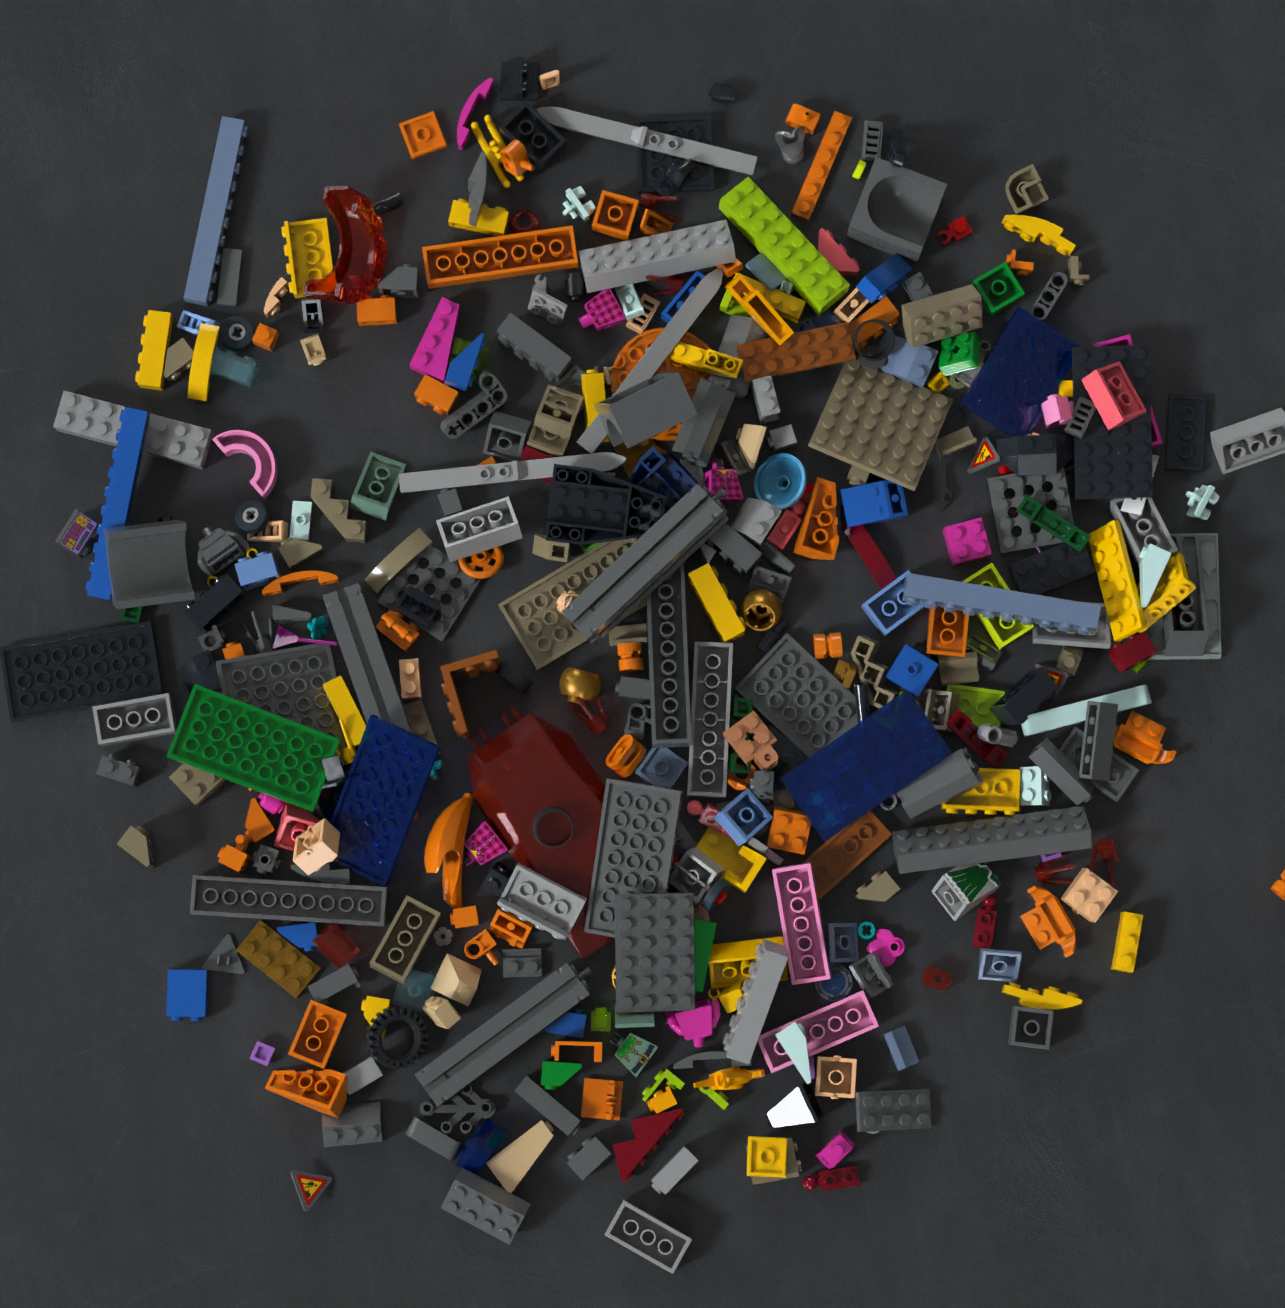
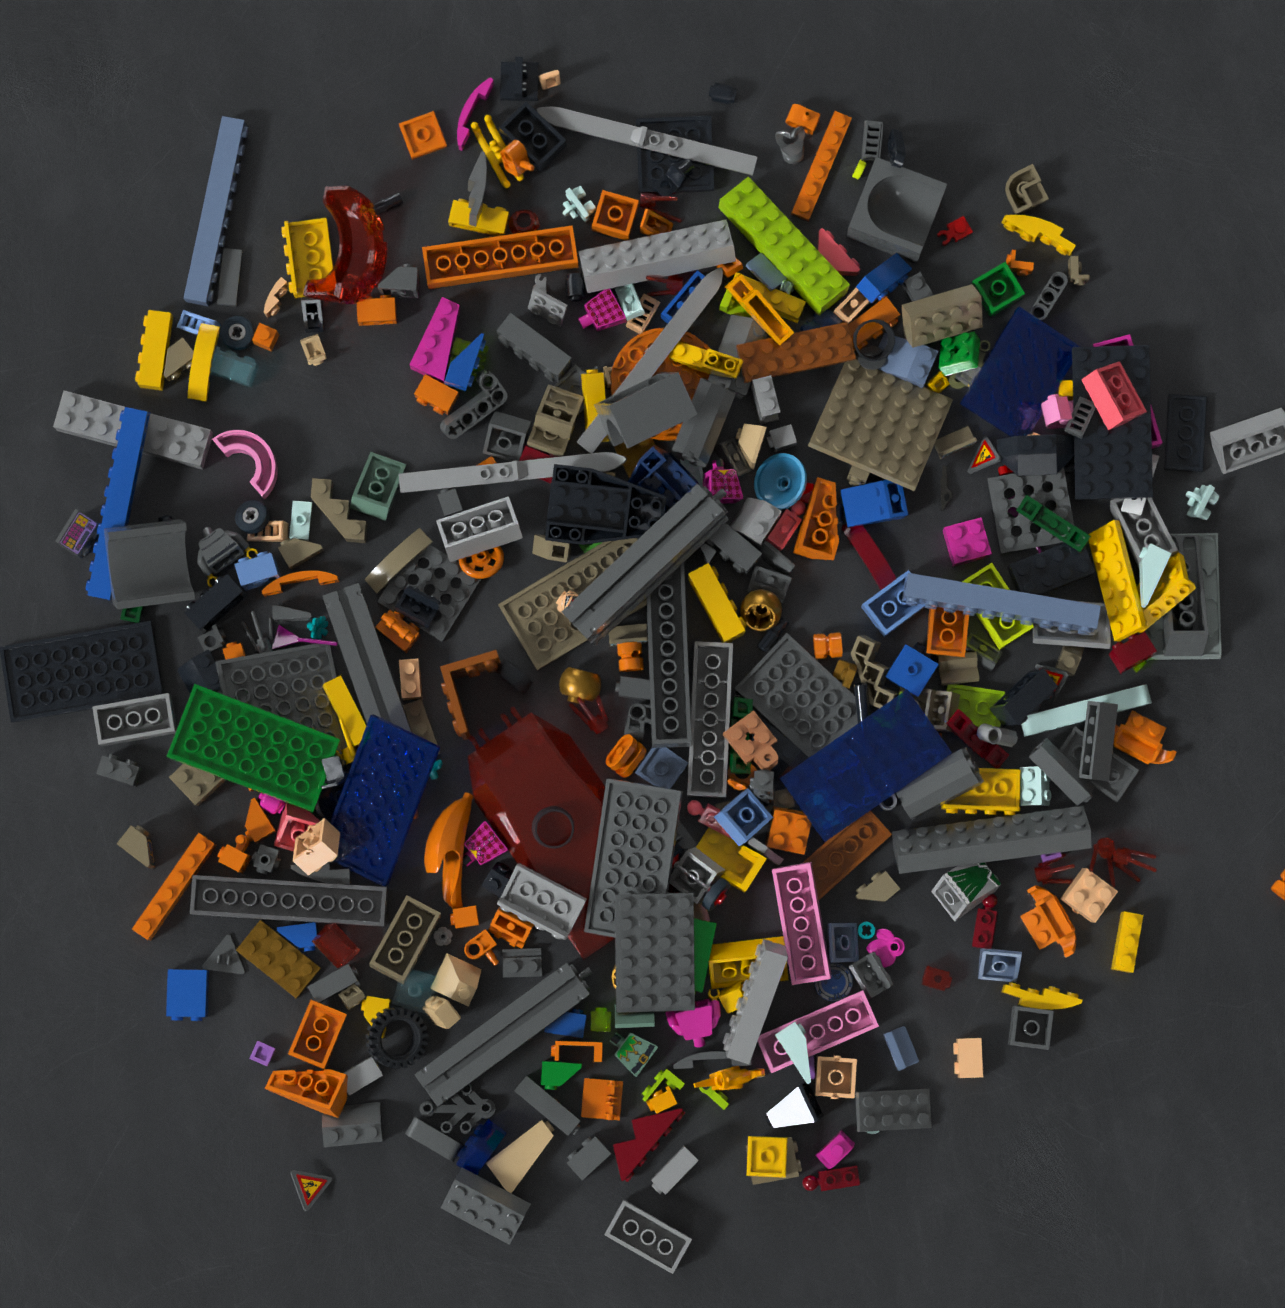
(174, 887): none -> orange brick
(351, 996): none -> dark tan bracket
(969, 1058): none -> light nougat brick
(1124, 858): none -> clear red plant

